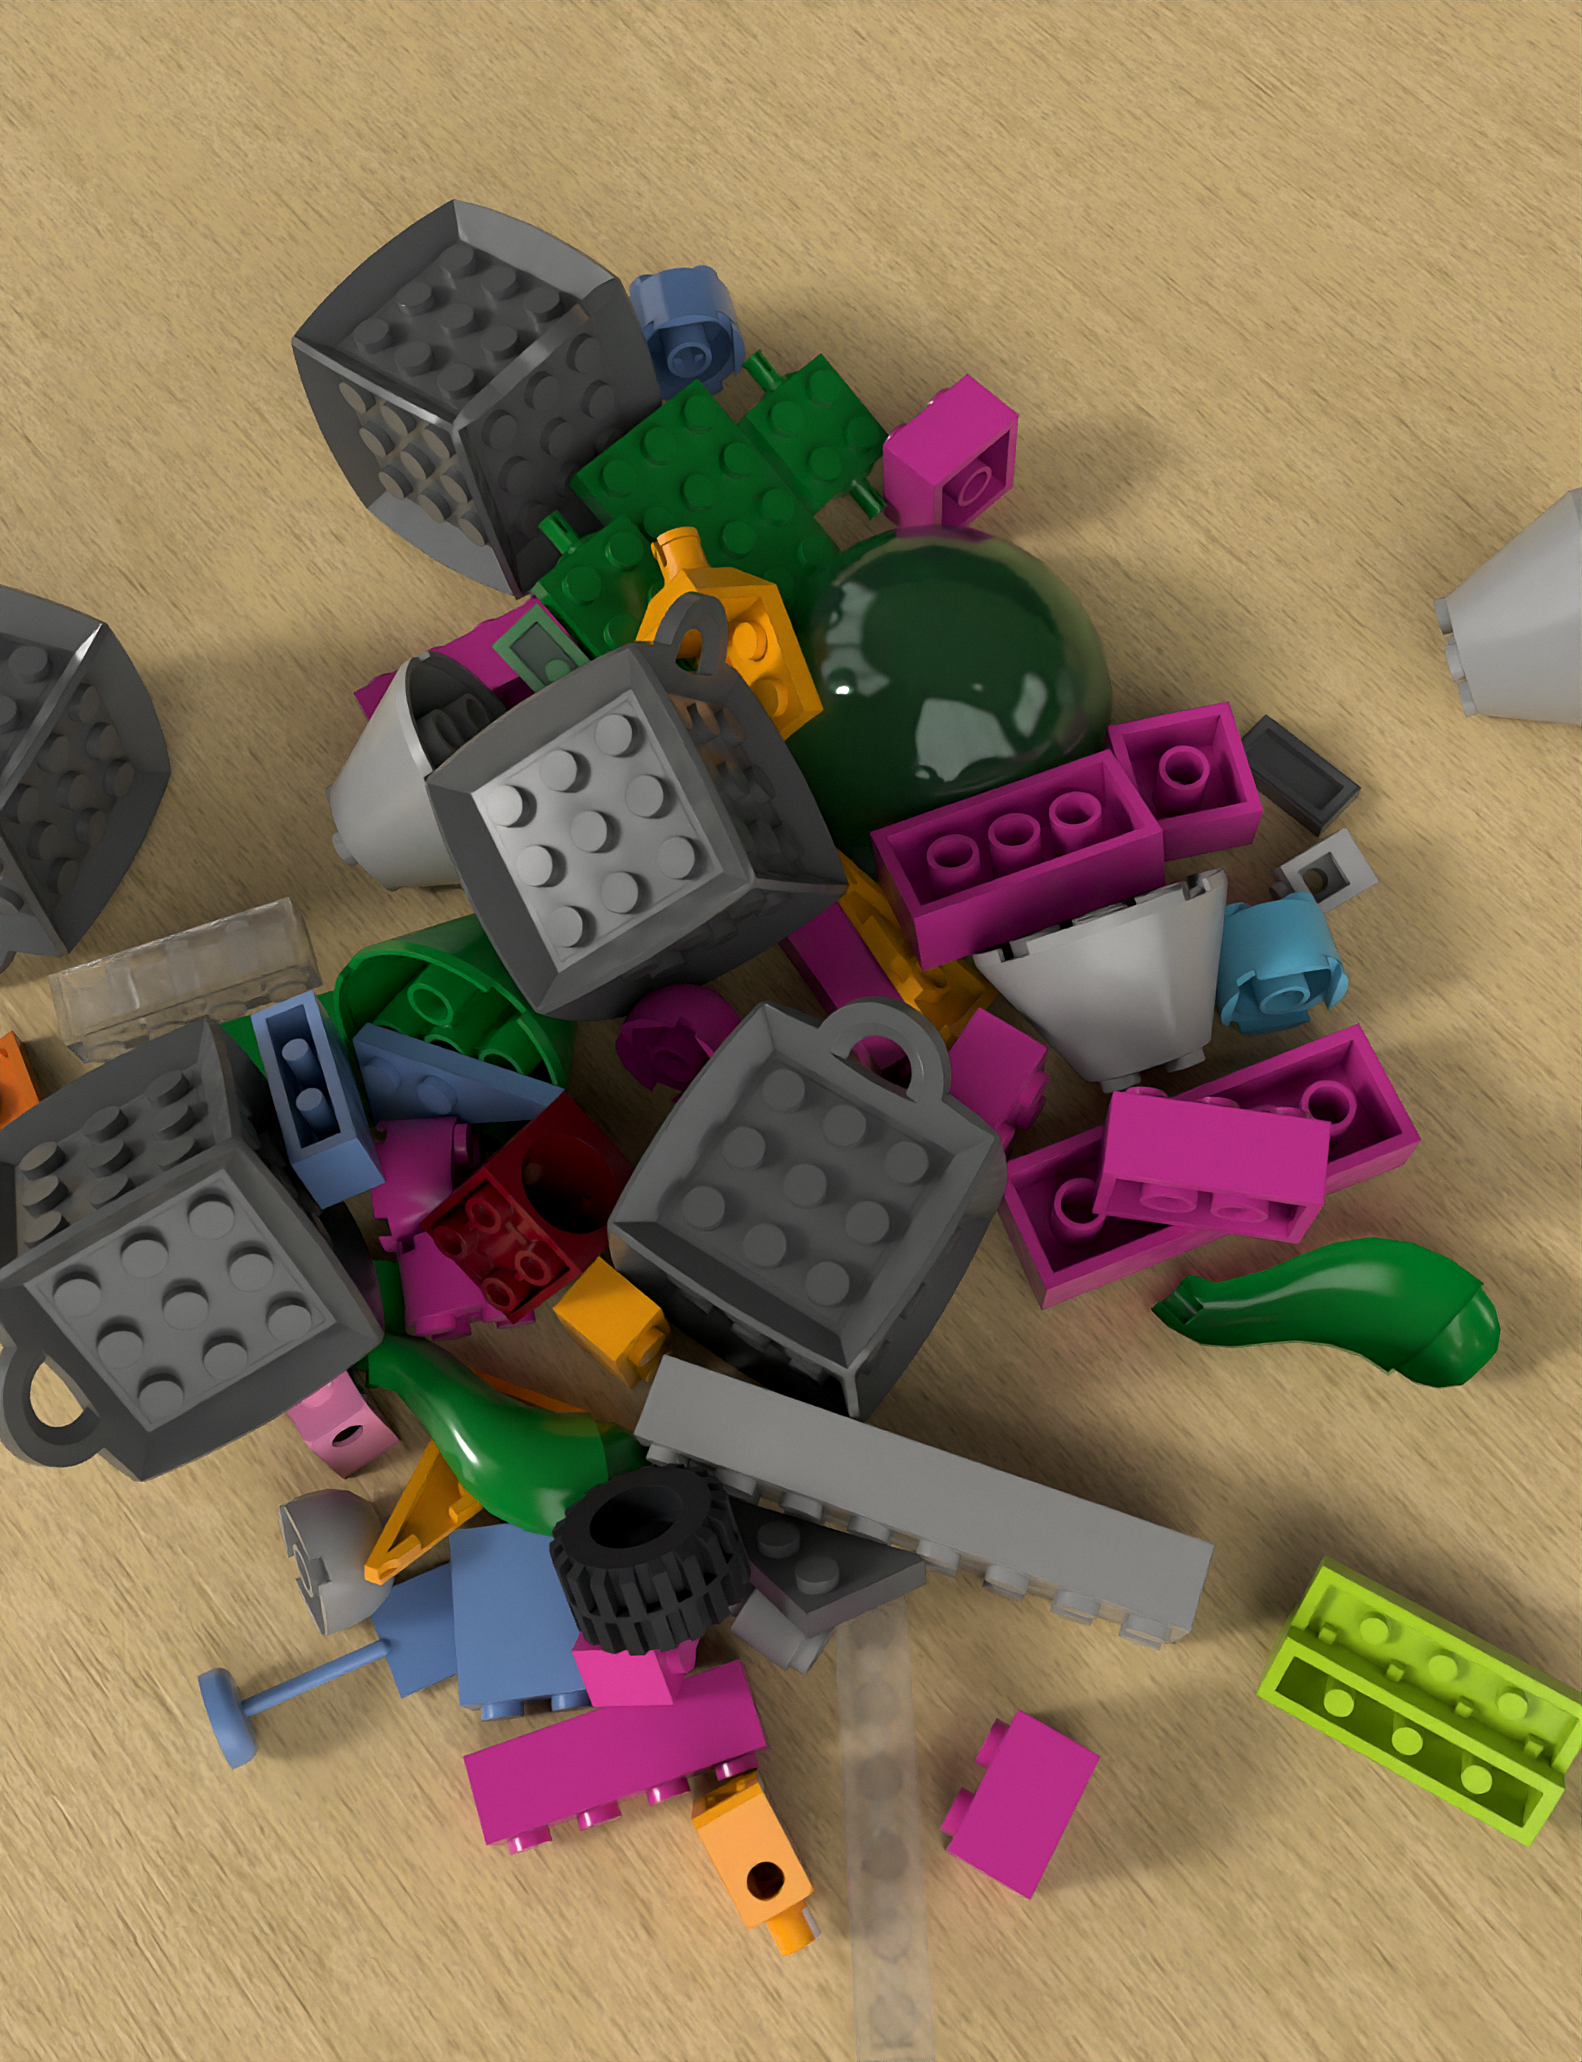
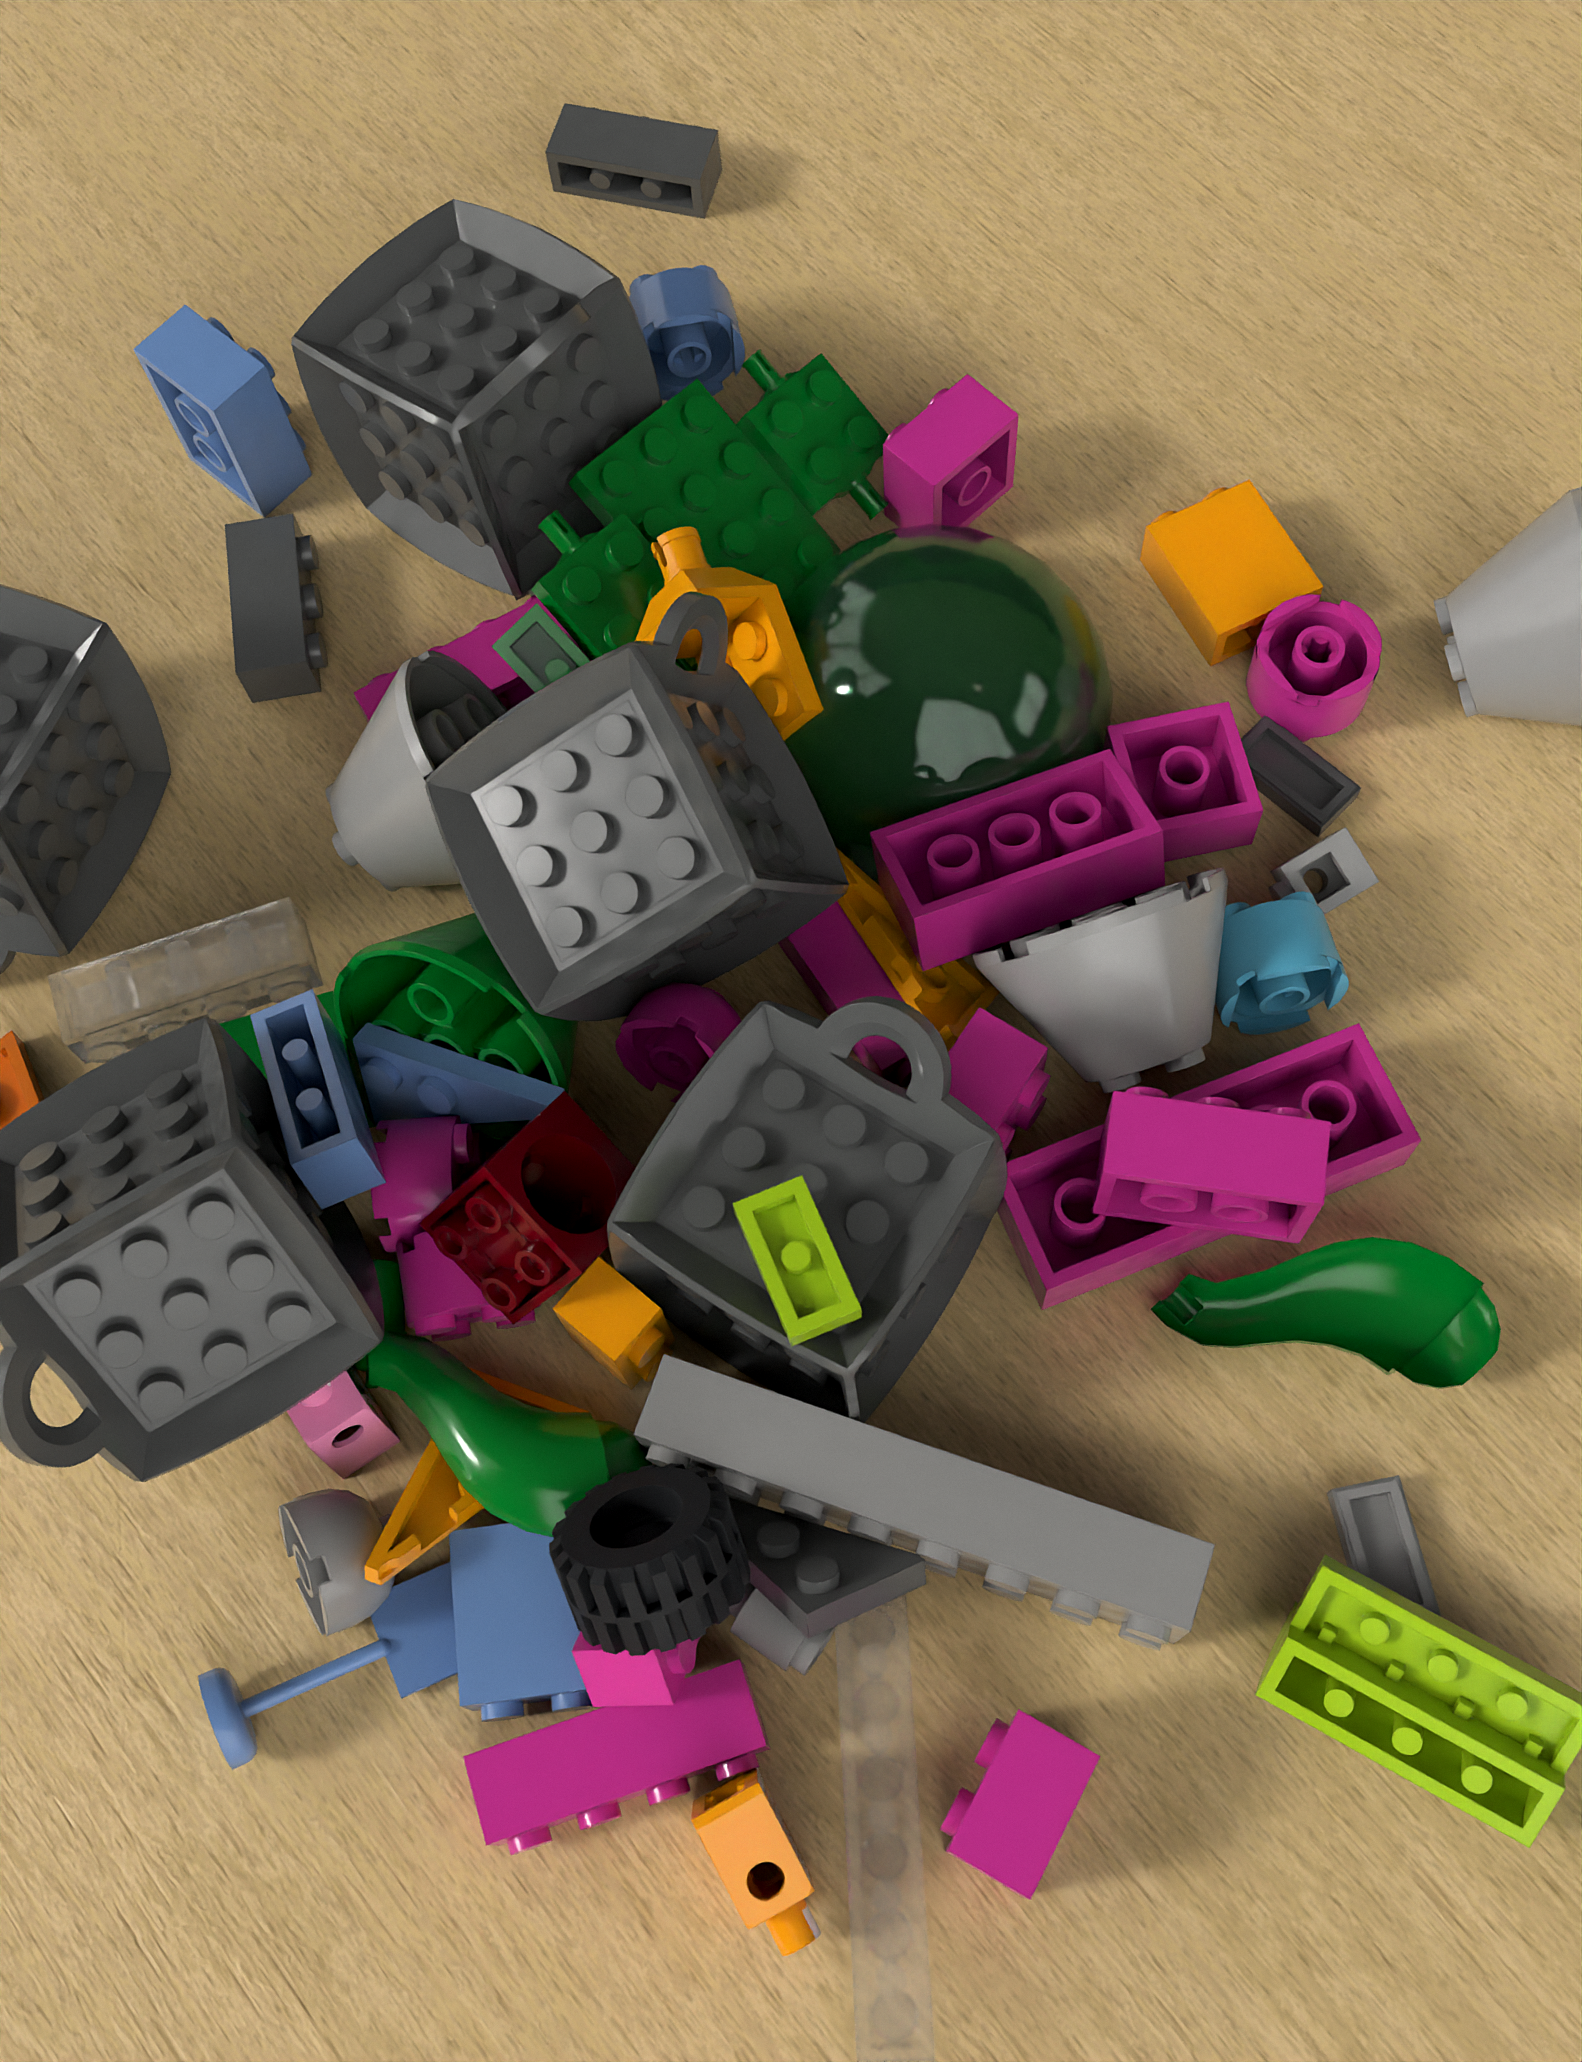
(225, 408): none -> medium blue brick
(274, 608): none -> dark grey brick
(634, 160): none -> dark grey brick
(797, 1260): none -> lime plate
(1225, 568): none -> light orange brick
(1314, 665): none -> dark pink brick
(1381, 1538): none -> light grey tile

